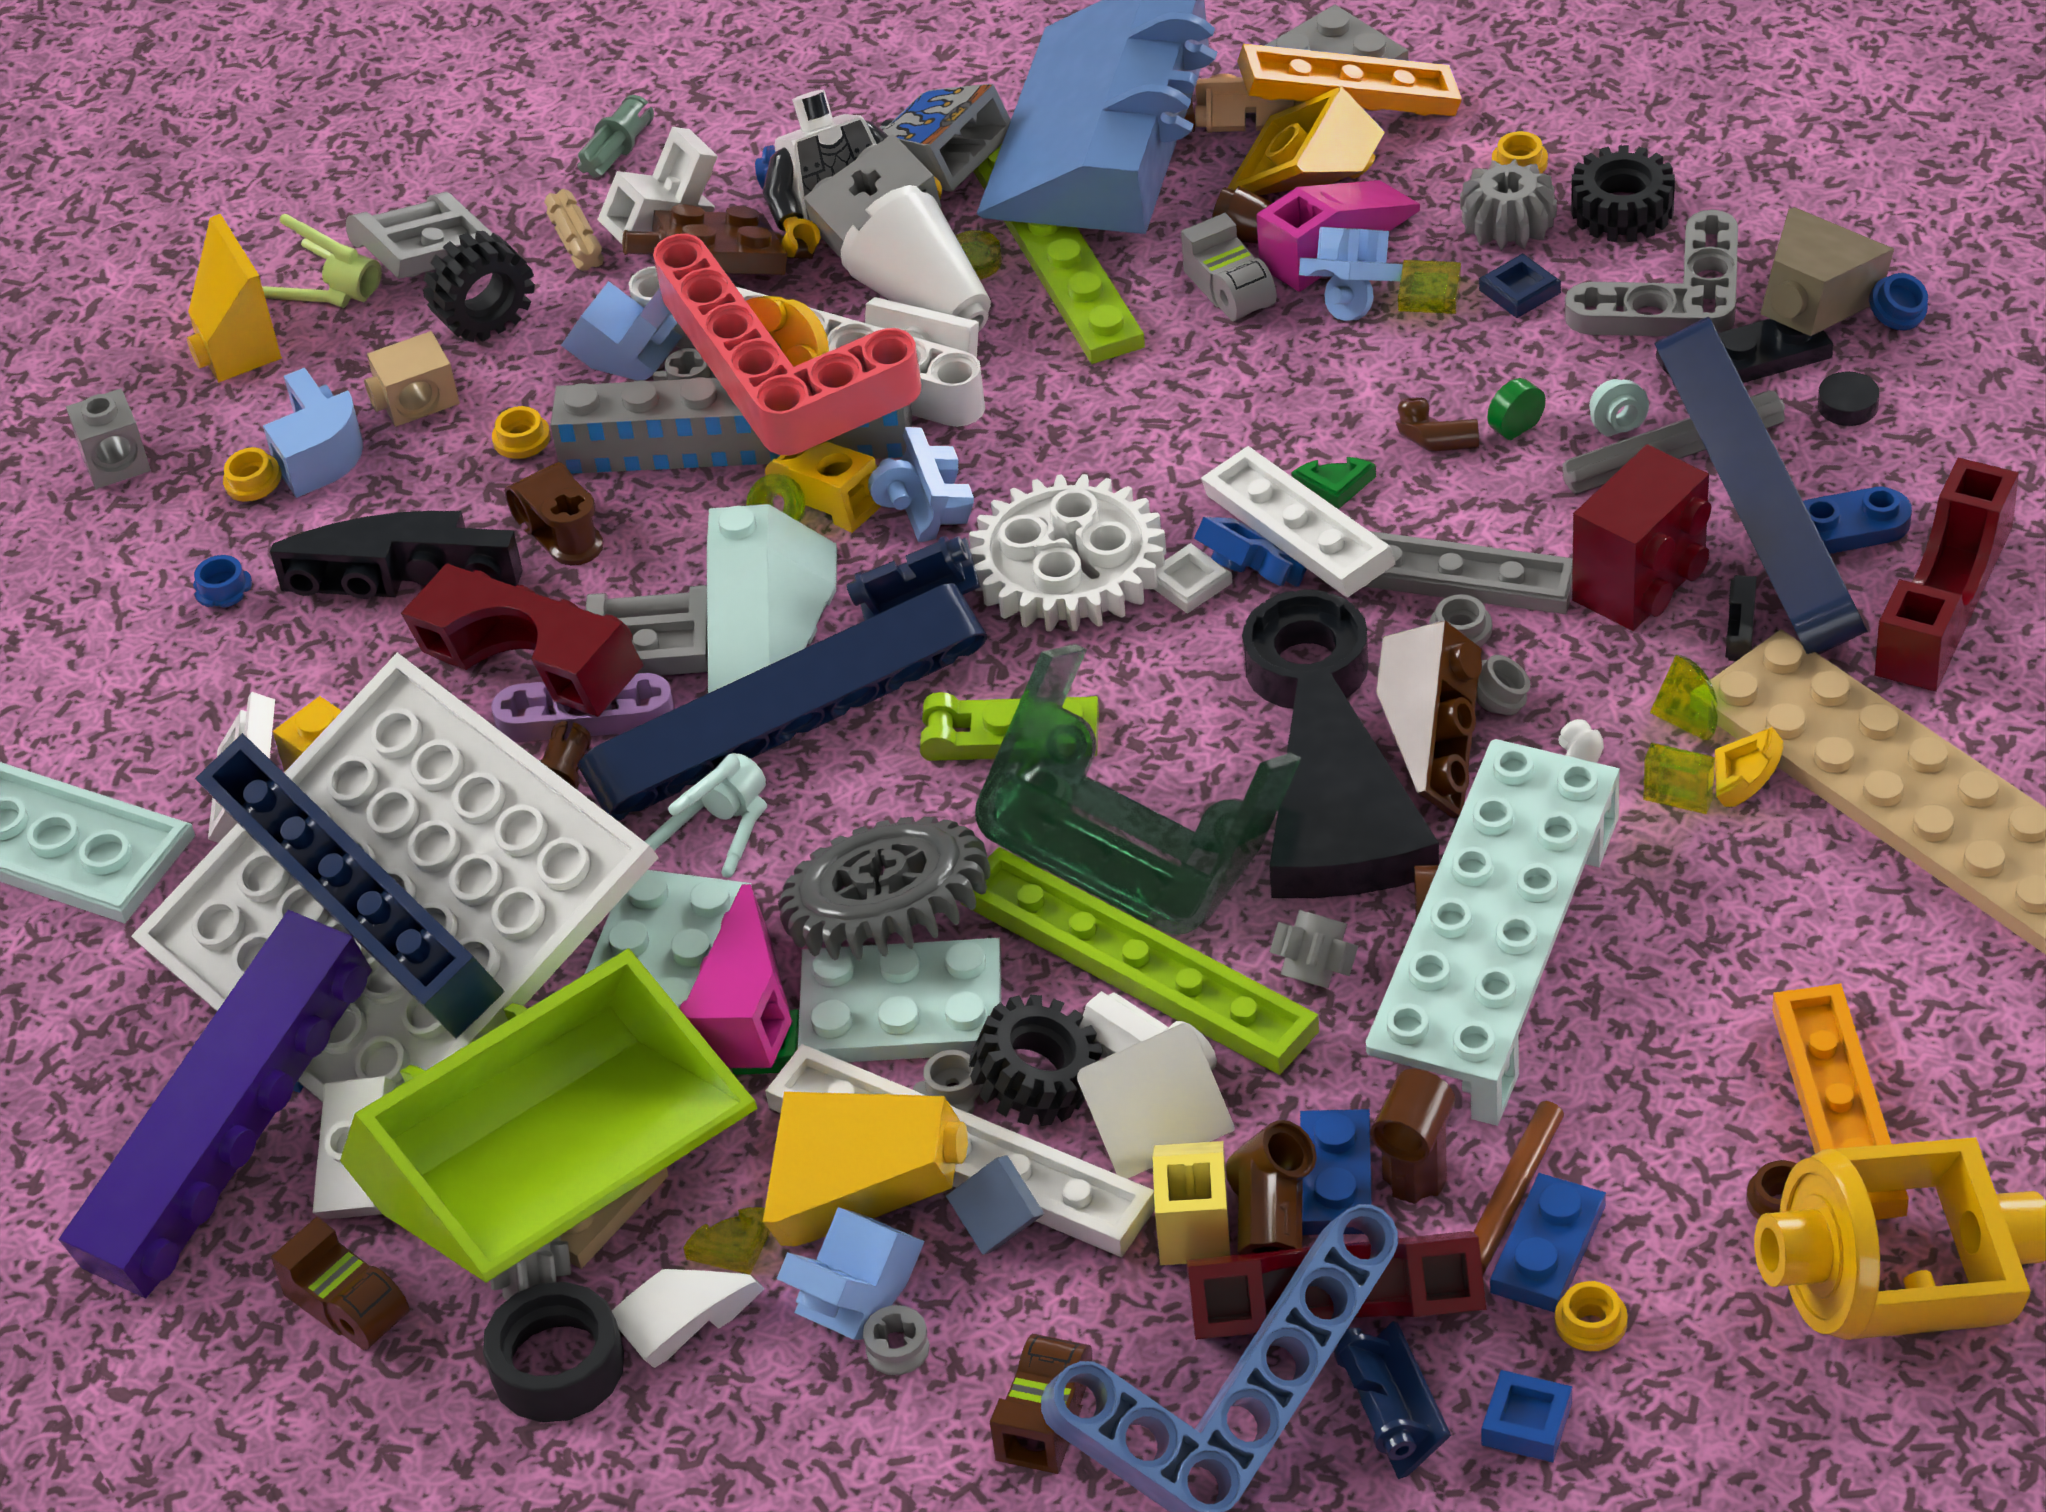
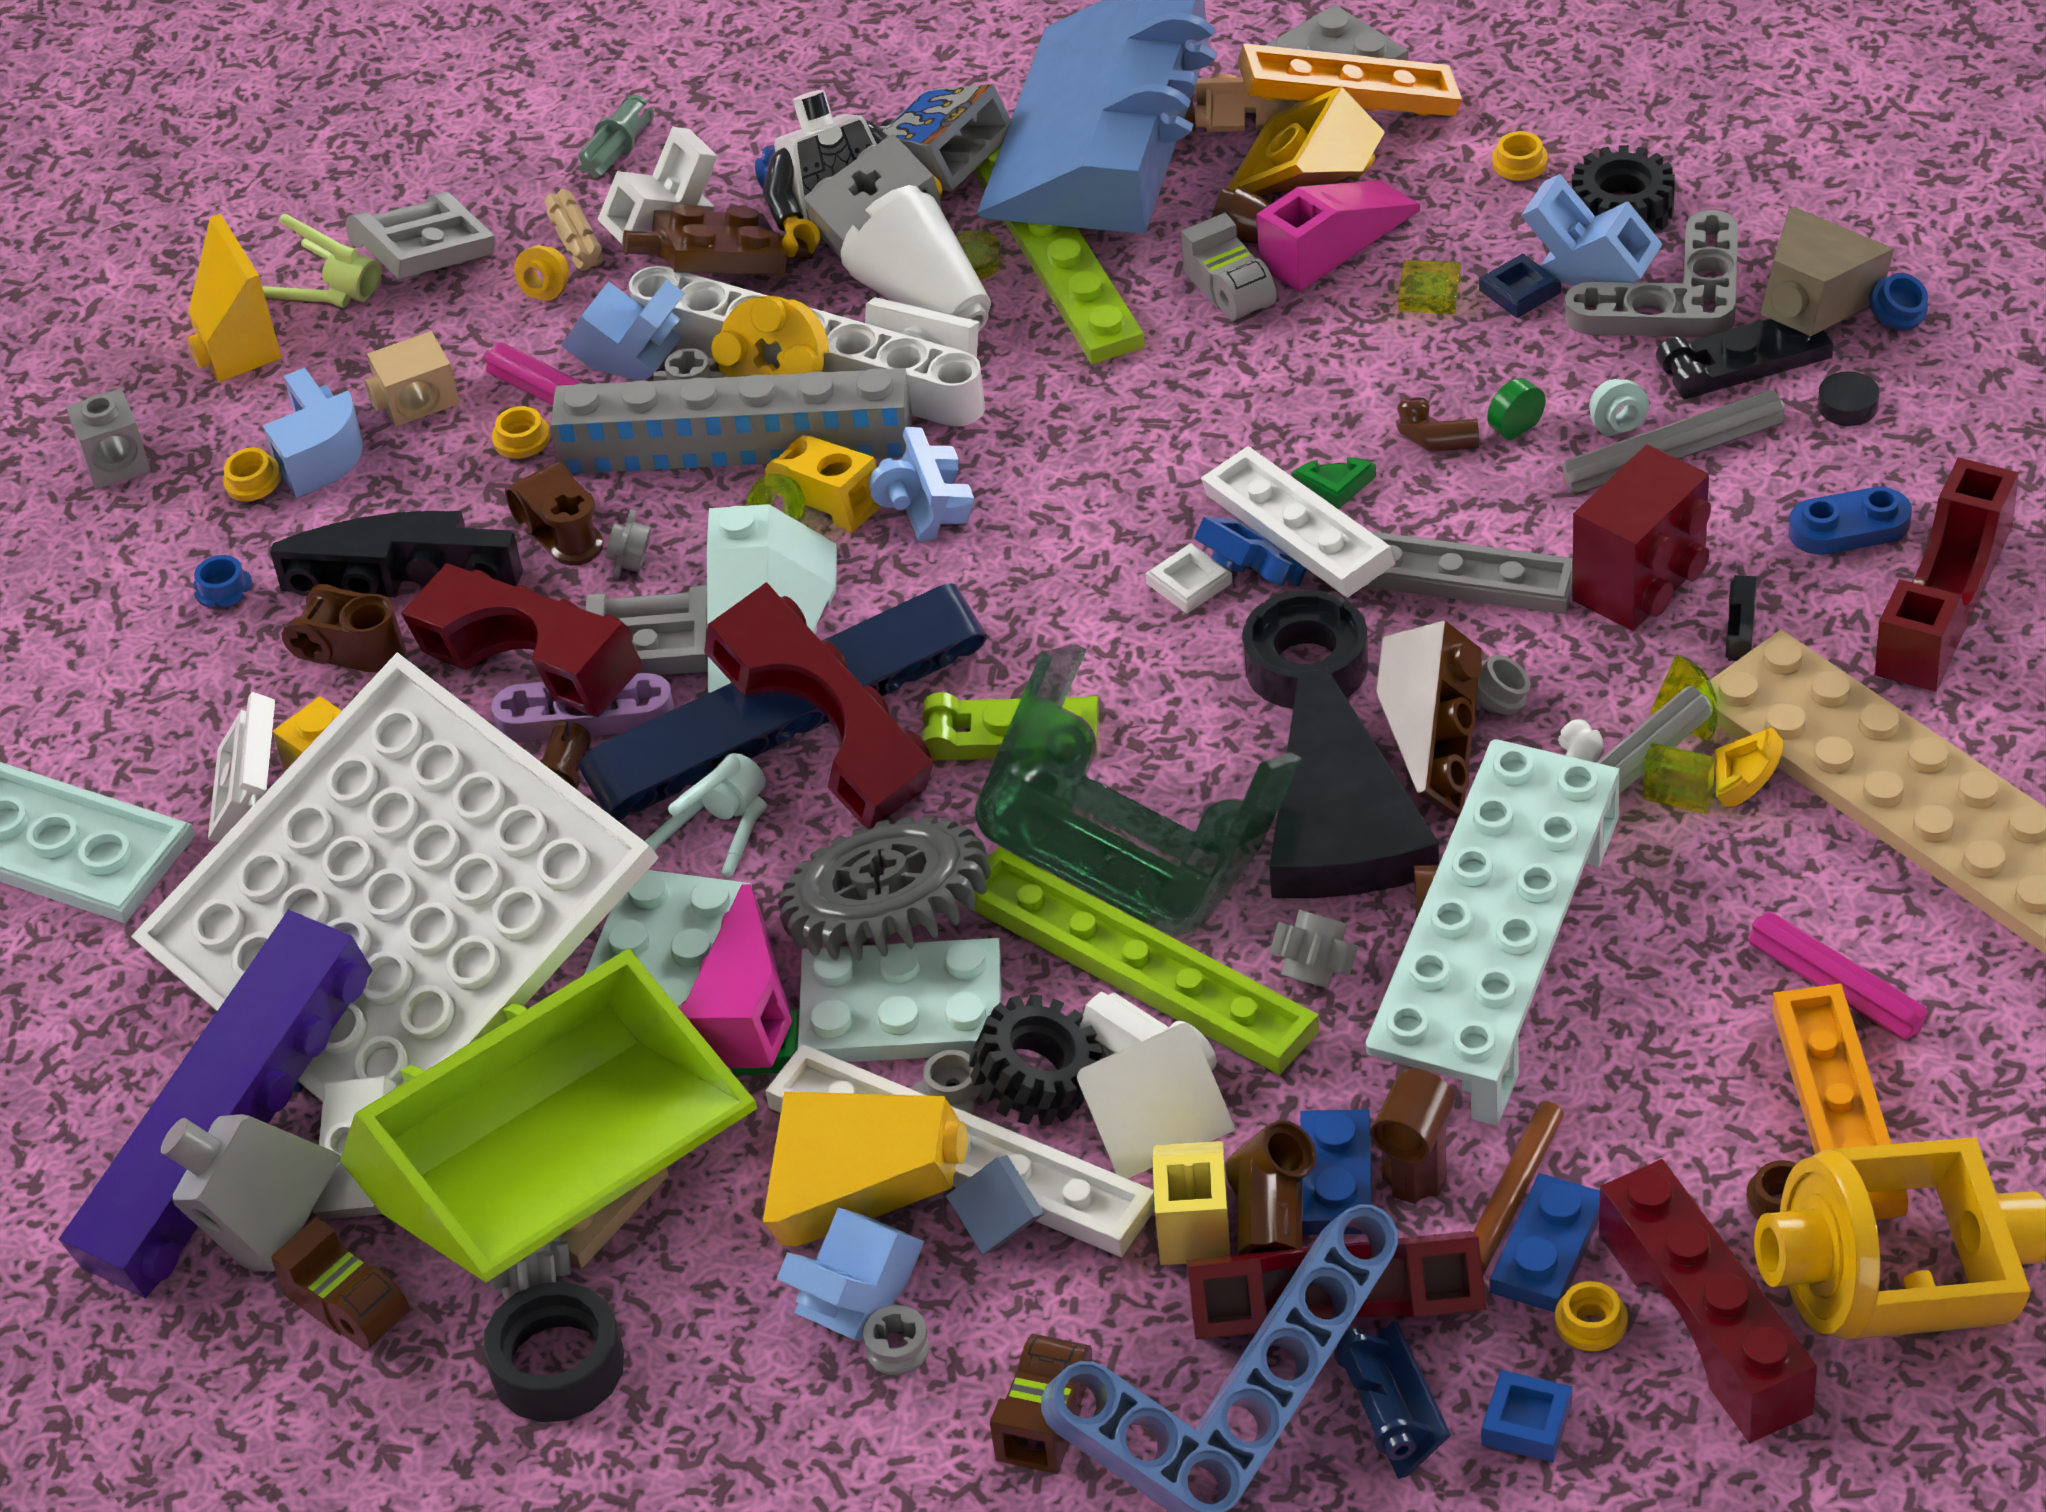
(247, 1183): none -> light grey torso
(348, 627): none -> reddish brown piece
(350, 886): dark blue brick -> none
(462, 269): black tyre -> none
(525, 372): none -> dark pink axle
(551, 265): none -> yellow plate
(628, 545): none -> light grey plate
(677, 1305): white slope -> none
(731, 1242): clear neon green tile -> none
(770, 648): none -> dark red arch
(782, 403): coral beam -> none
(925, 569): dark blue hinge -> none
(1067, 552): white gear -> none
(1351, 261): light blue hips -> none
(1466, 615): light grey plate -> none
(1508, 204): light grey gear -> none
(1586, 246): none -> light blue brick
(1665, 727): none -> light grey axle
(1744, 1344): none -> dark red arch
(1760, 488): dark blue beam -> none
(1825, 966): none -> dark pink axle

